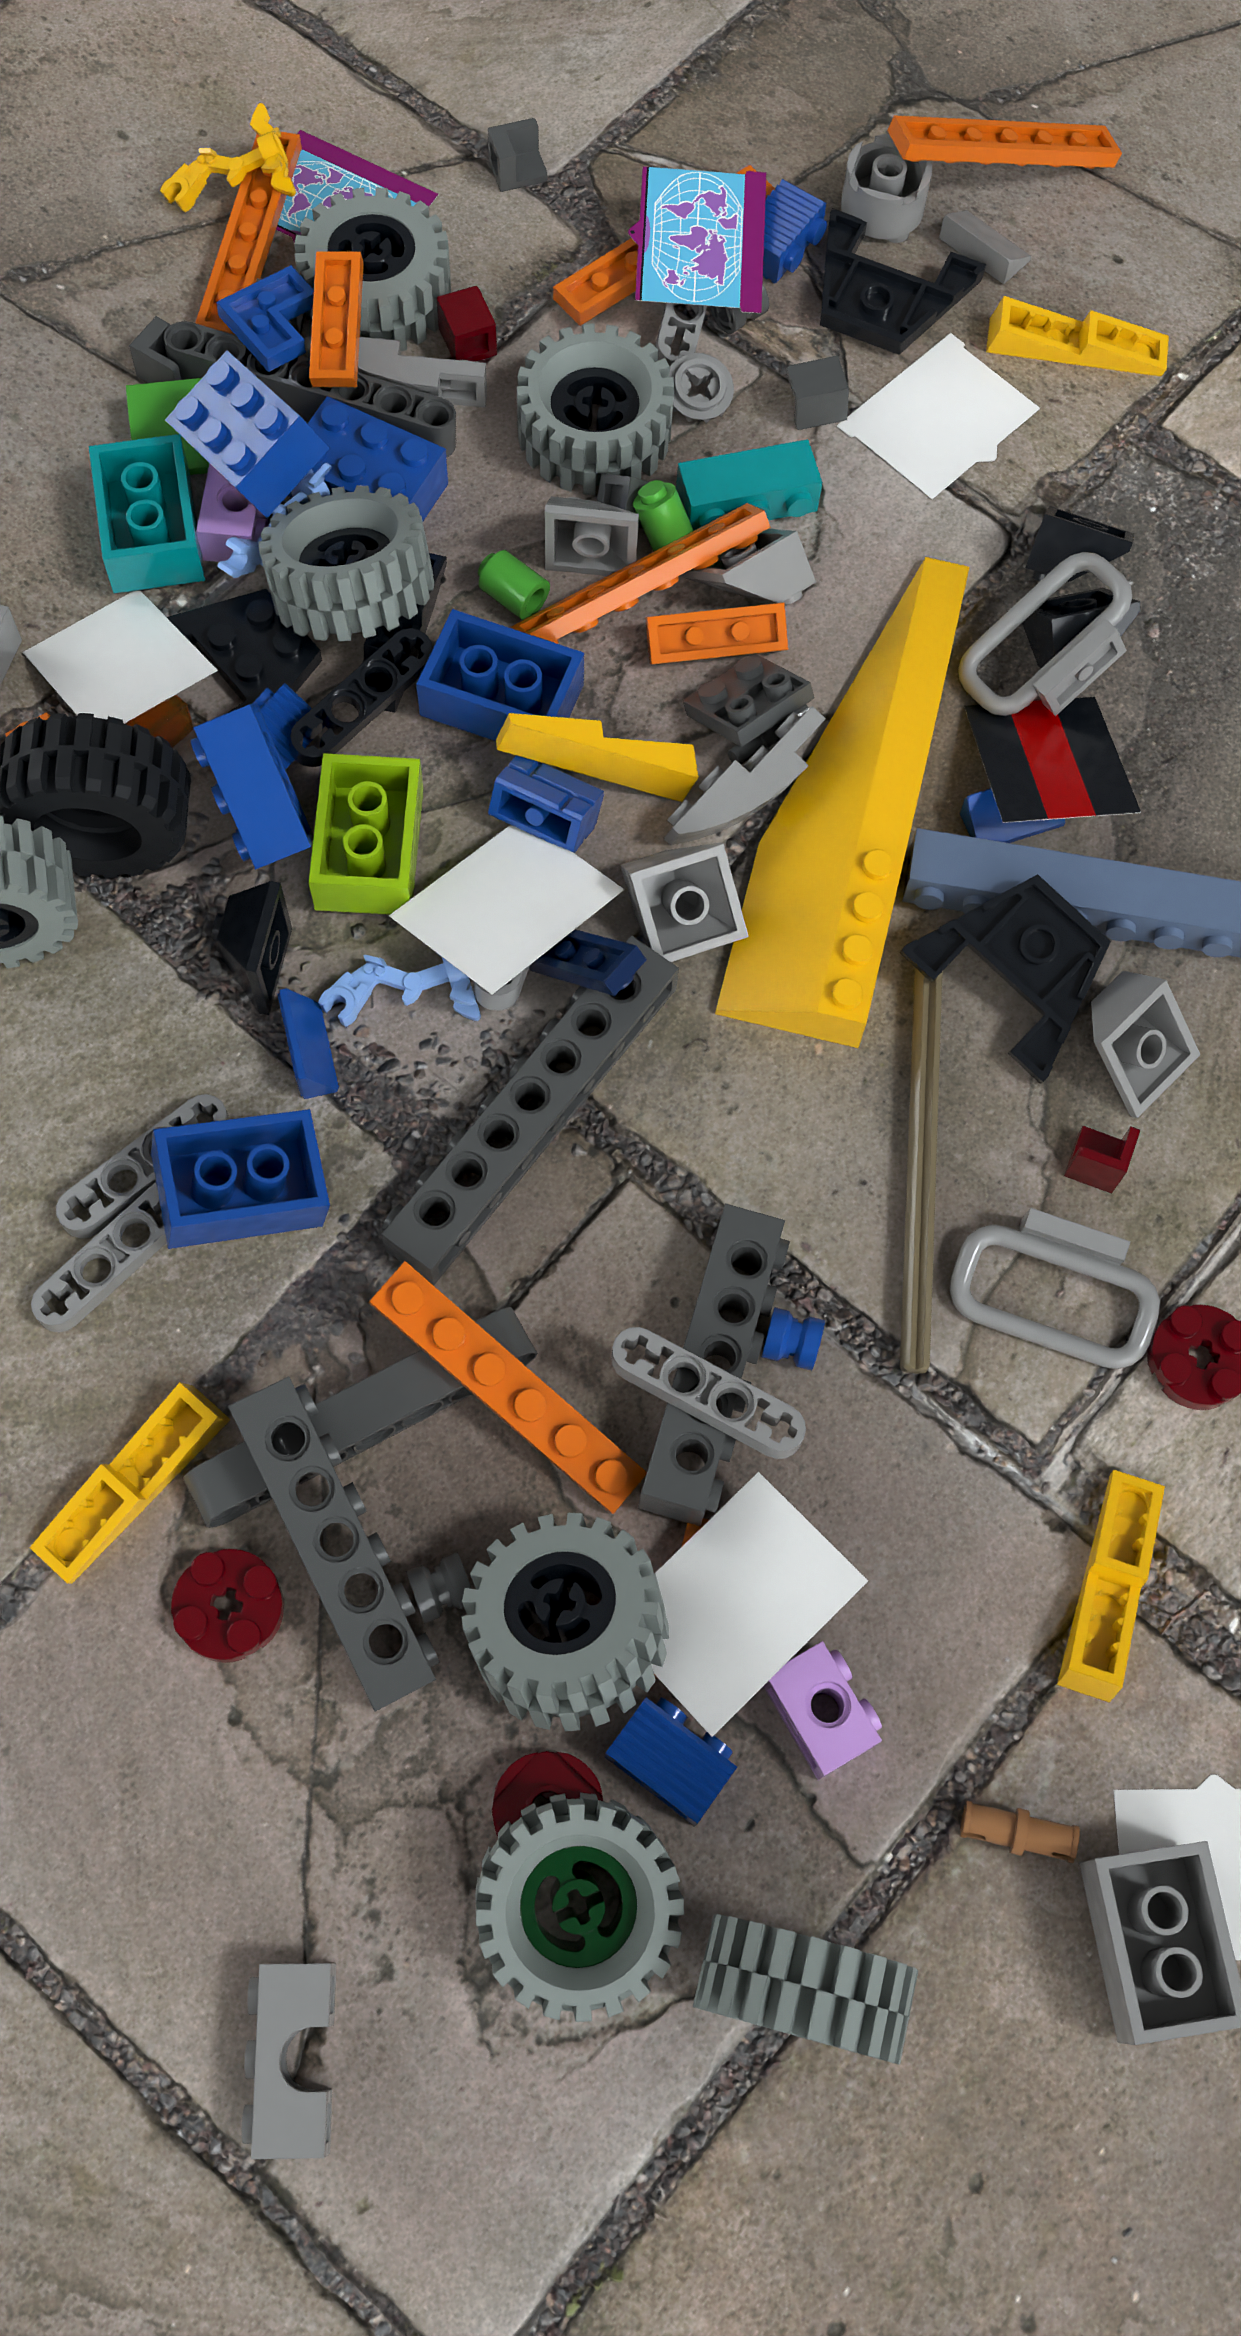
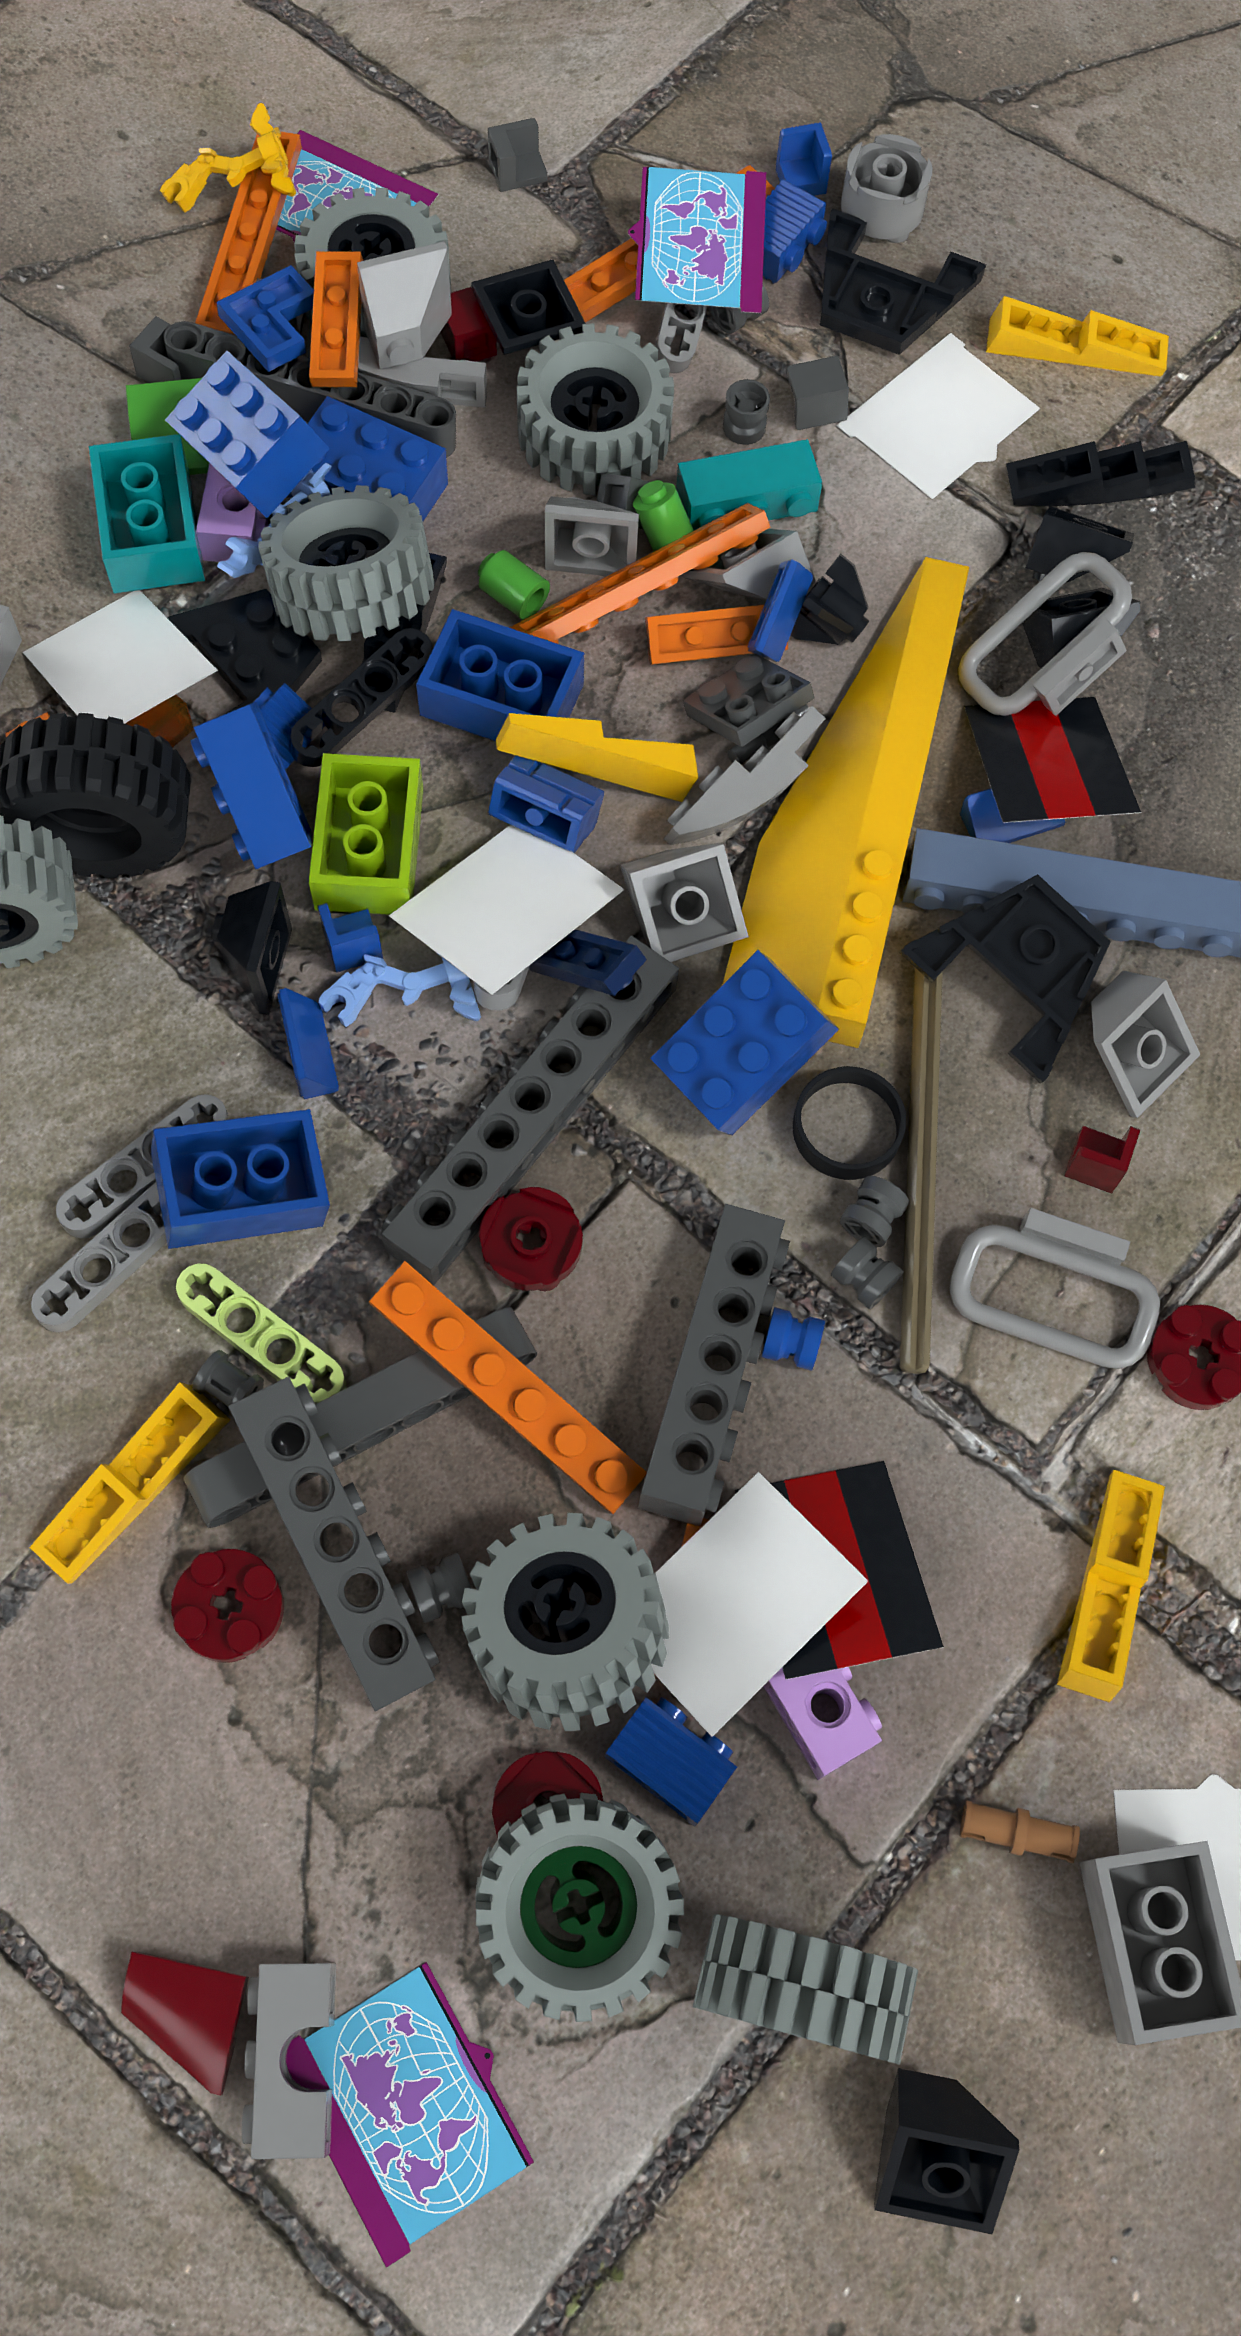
(186, 2013): none -> dark red slope
(225, 1380): none -> dark grey bush
(263, 1332): none -> yellowish green beam
(350, 938): none -> blue panel
(405, 302): none -> slope
(410, 2111): none -> sticker
(519, 1213): none -> dark red plate
(527, 306): none -> black slope
(699, 369): light grey gear -> none
(702, 1400): light grey beam -> none
(744, 1043): none -> blue brick
(746, 411): none -> dark grey wheel
(780, 610): none -> blue slope
(804, 158): none -> blue panel
(833, 607): none -> black brick
(861, 1077): none -> black tyre
(864, 1523): none -> black sticker
(867, 1273): none -> dark grey wheel
(874, 1211): none -> dark grey wheel
(943, 2155): none -> black slope
(984, 244): light grey slope -> none
(1003, 142): orange plate -> none
(1092, 477): none -> black slope

